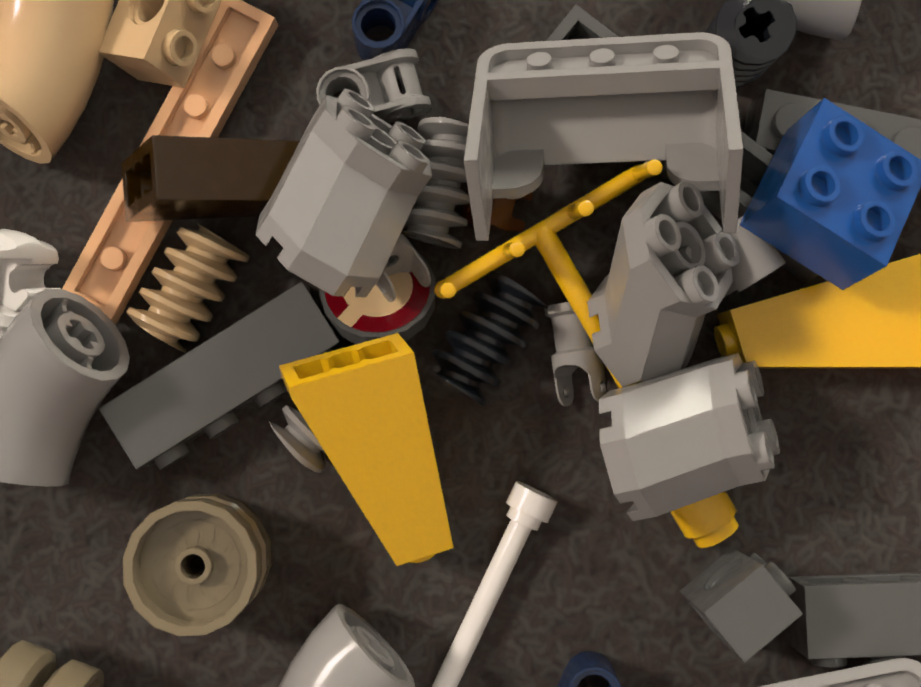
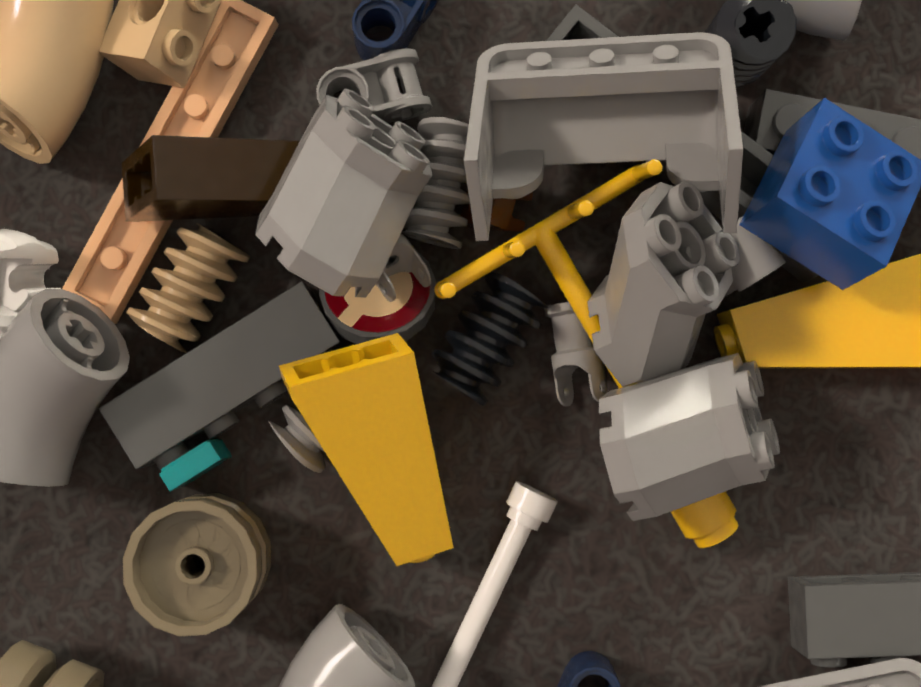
(194, 464): none -> teal tile
(743, 601): dark grey brick -> none

